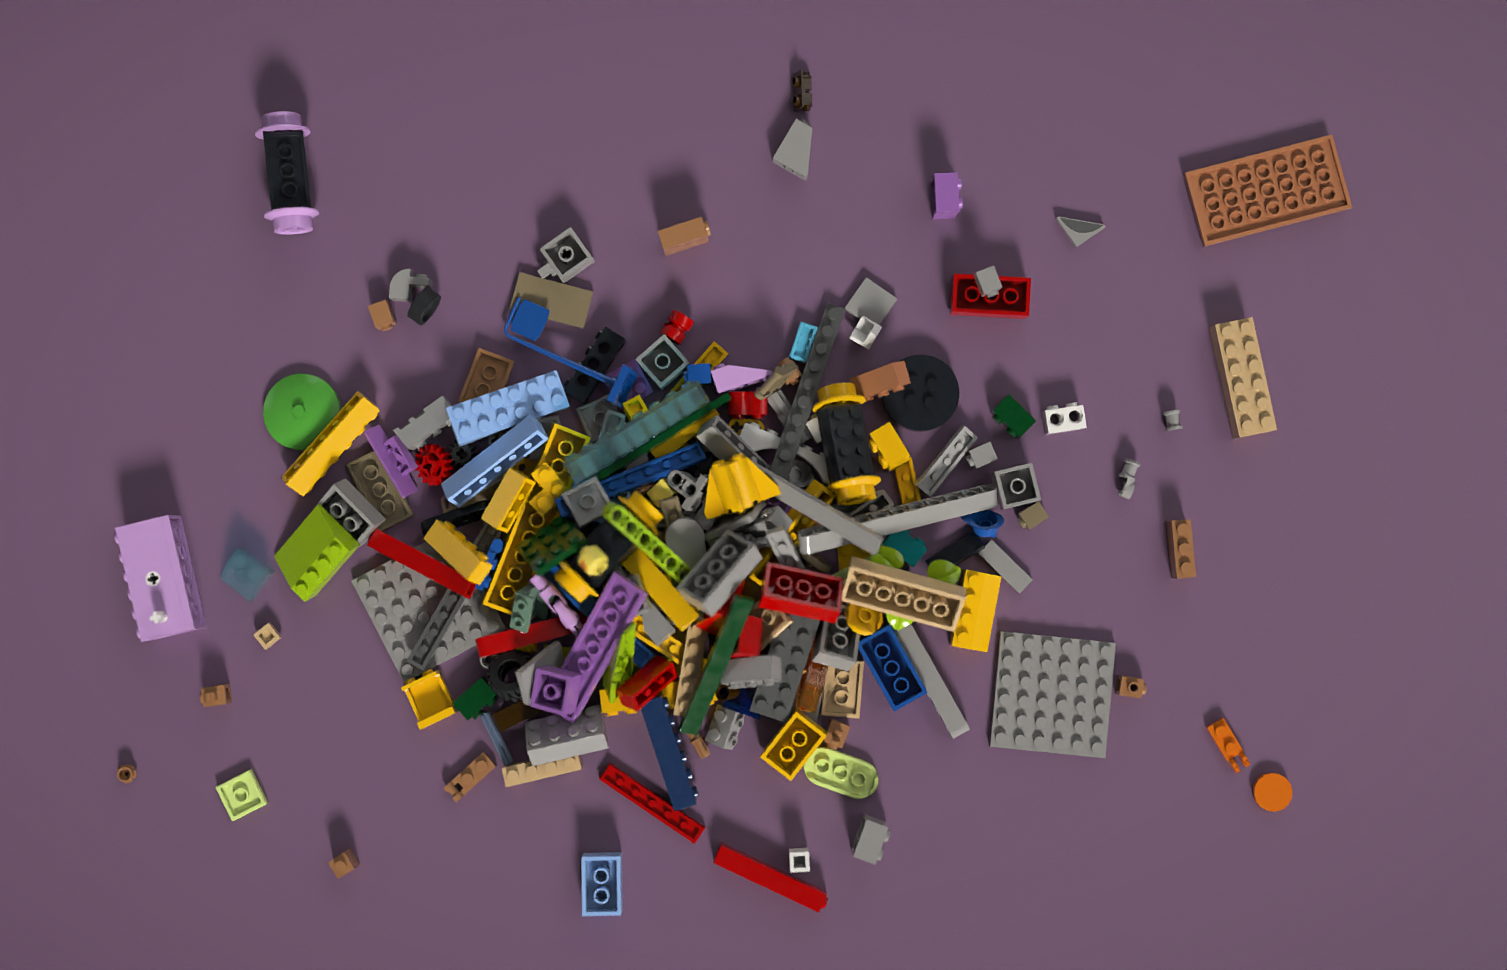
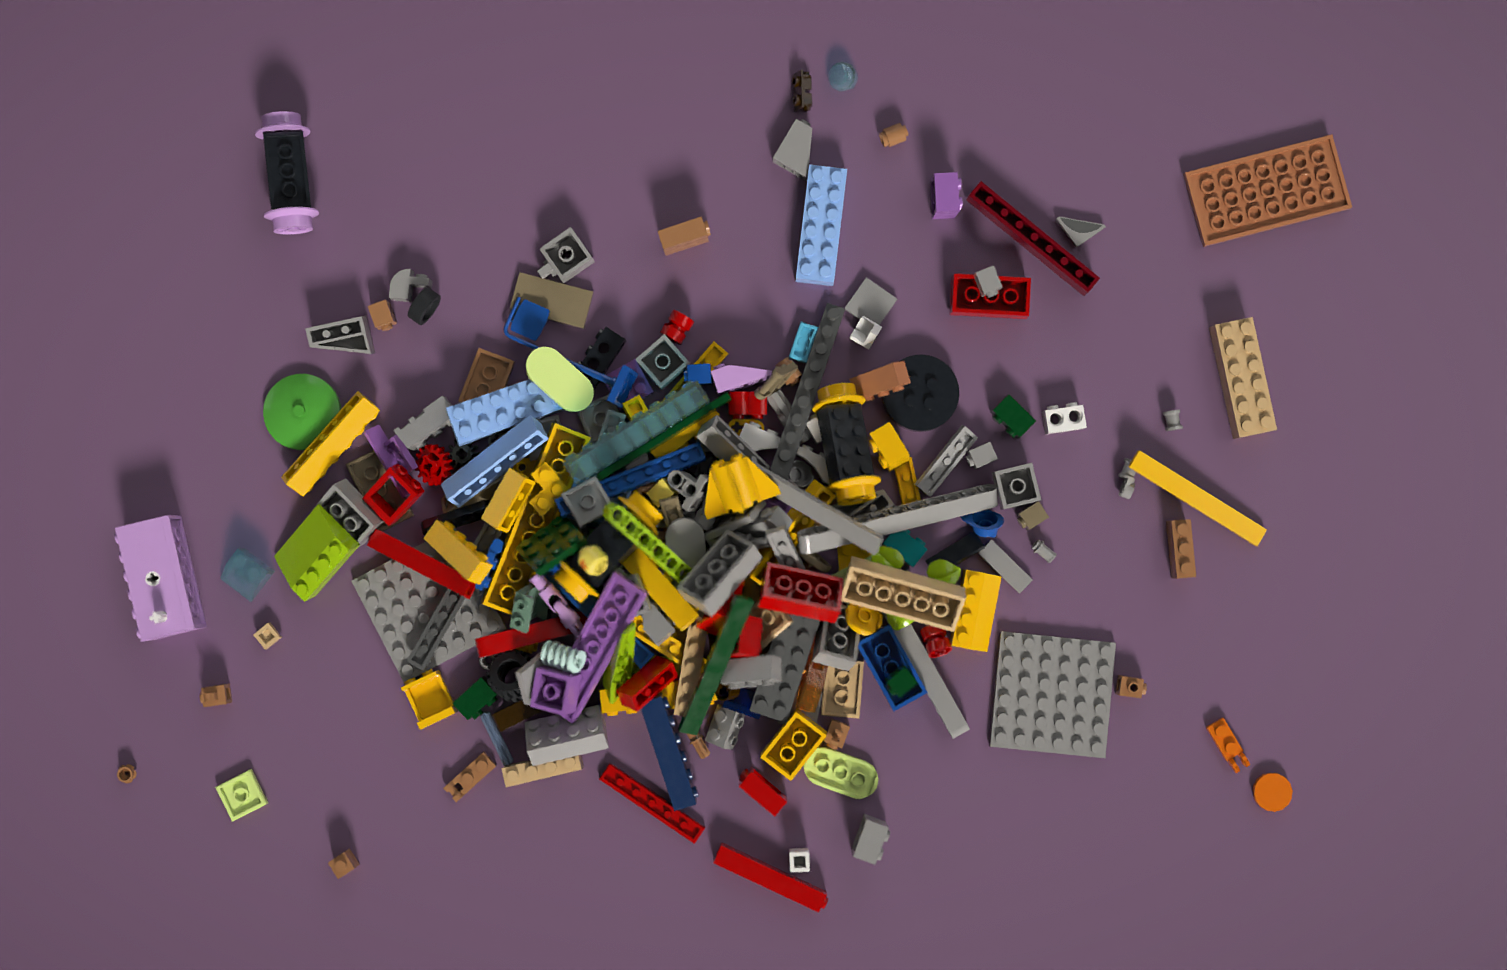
(343, 335): none -> light grey wedge
(378, 503): none -> red window
(559, 379): none -> yellowish green tile
(562, 657): none -> light aqua piece
(602, 884): light blue brick -> none
(762, 791): none -> red window
(821, 225): none -> light blue brick
(842, 76): none -> clear light blue hair
(893, 135): none -> medium nougat brick
(900, 681): none -> dark green brick
(936, 641): none -> red wheel
(1032, 238): none -> dark red brick
(1044, 551): none -> light grey pin
(1197, 498): none -> yellow tile

